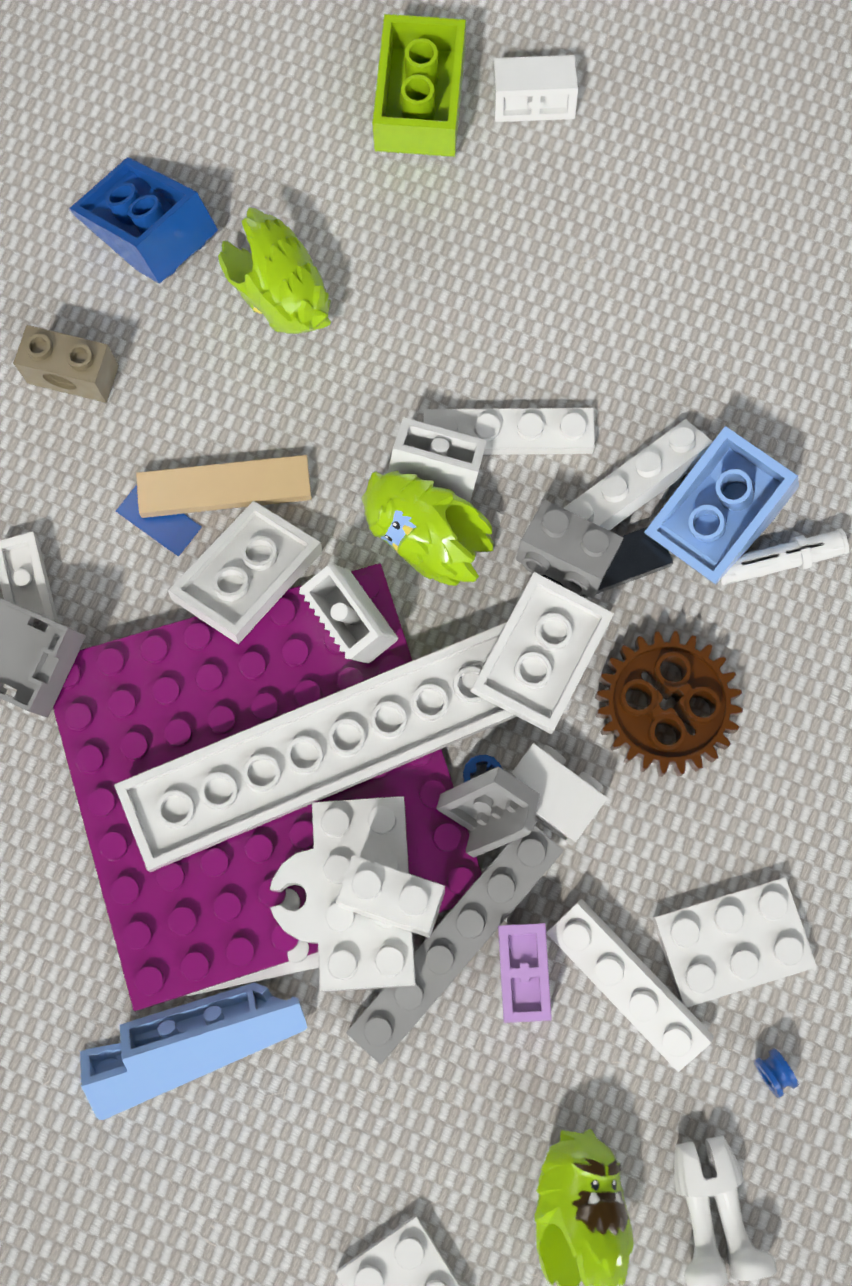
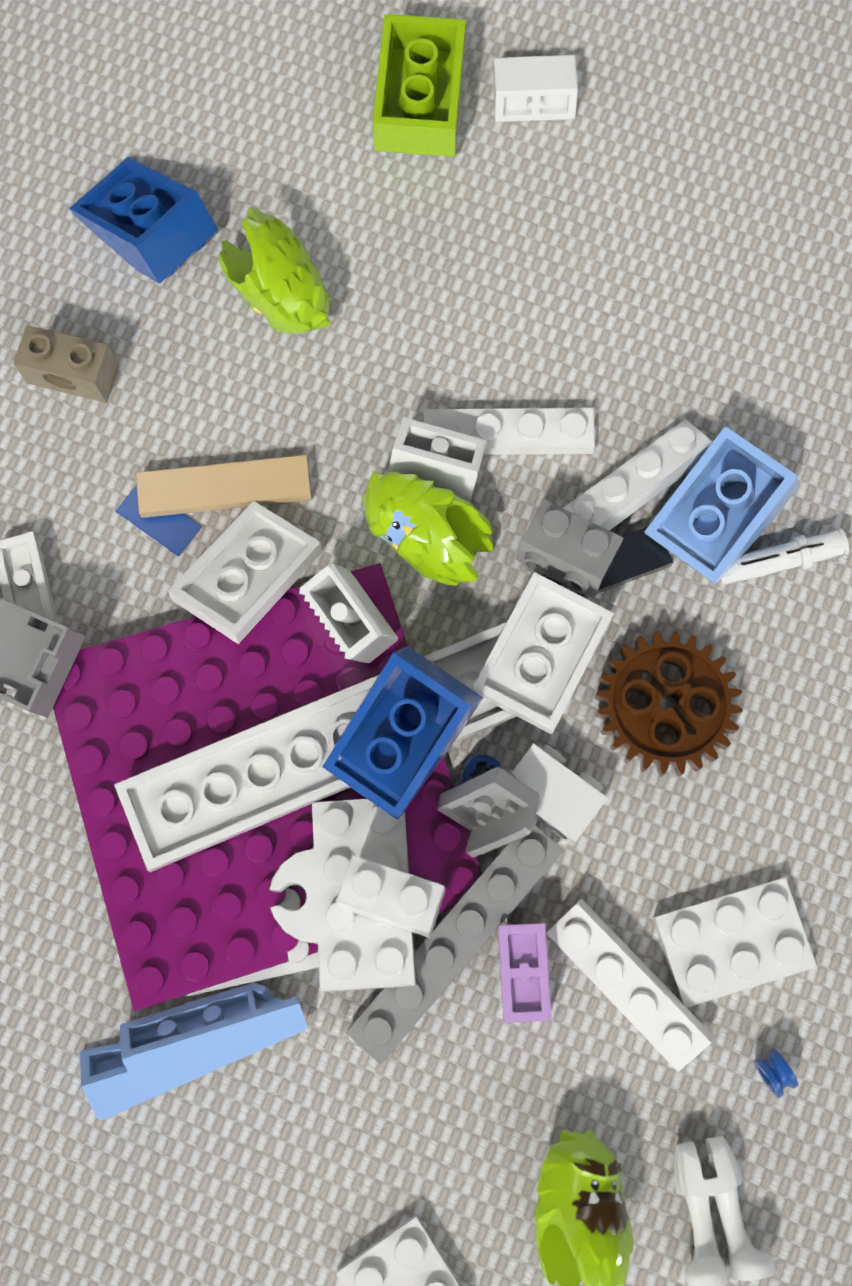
(401, 731): none -> blue slope

